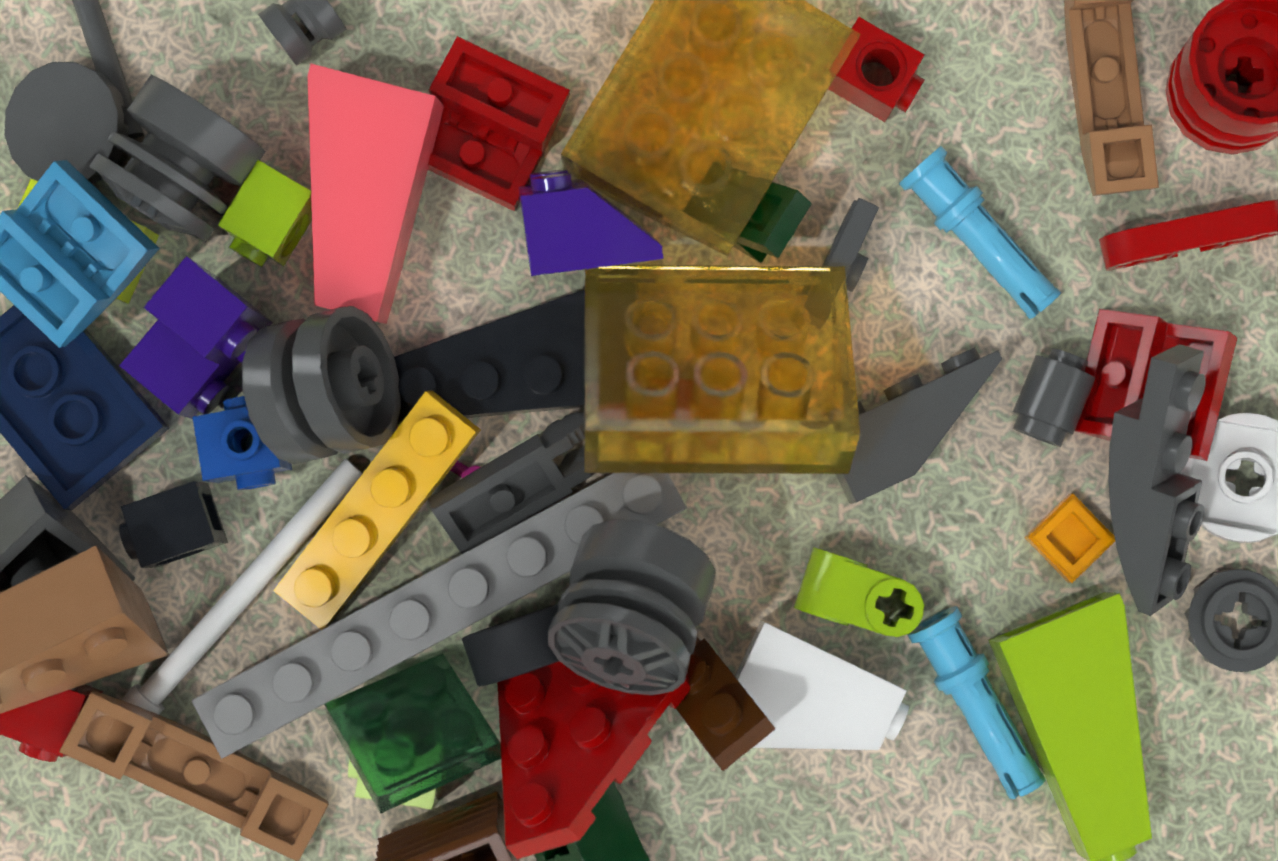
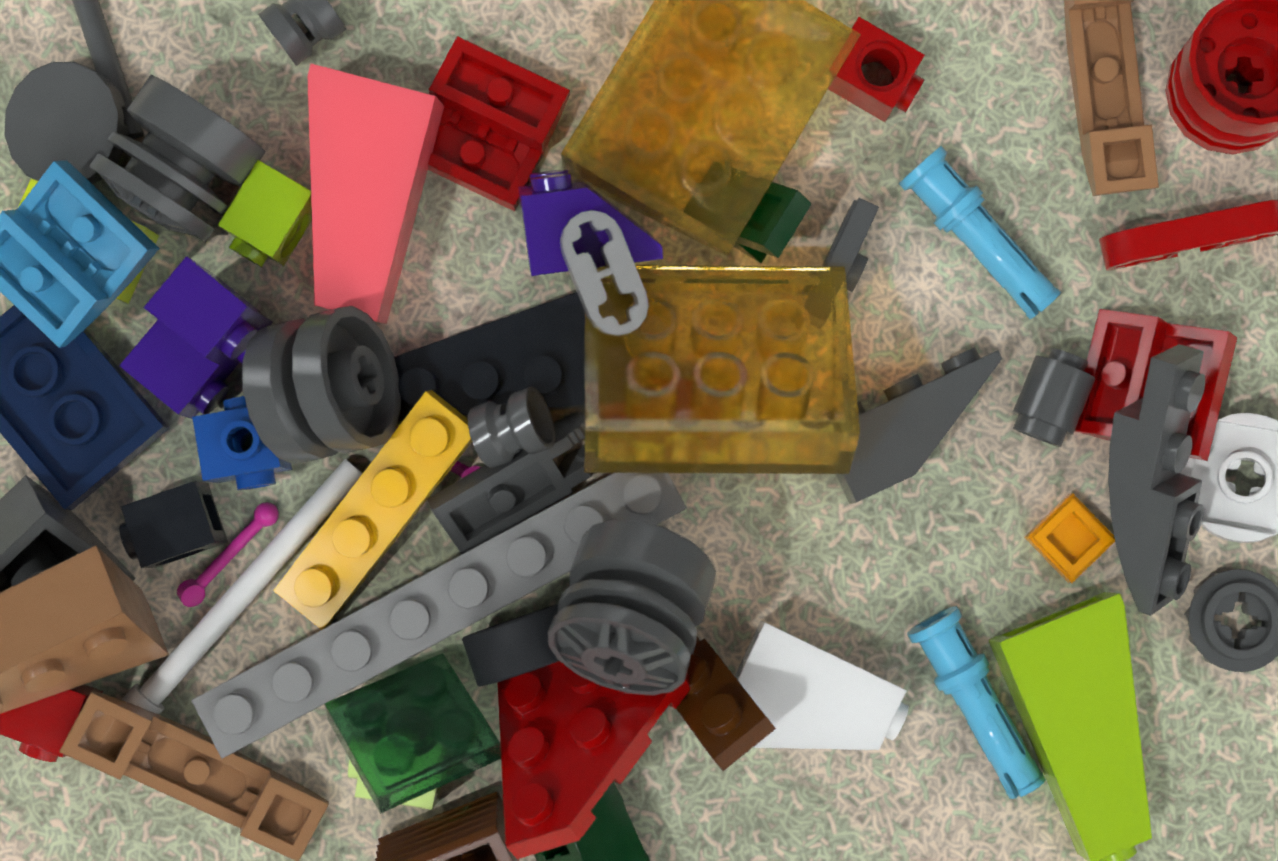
(192, 591): none -> dark pink hinge
(506, 429): none -> dark grey wheel
(619, 267): none -> light grey beam
(848, 594): lime piece -> none

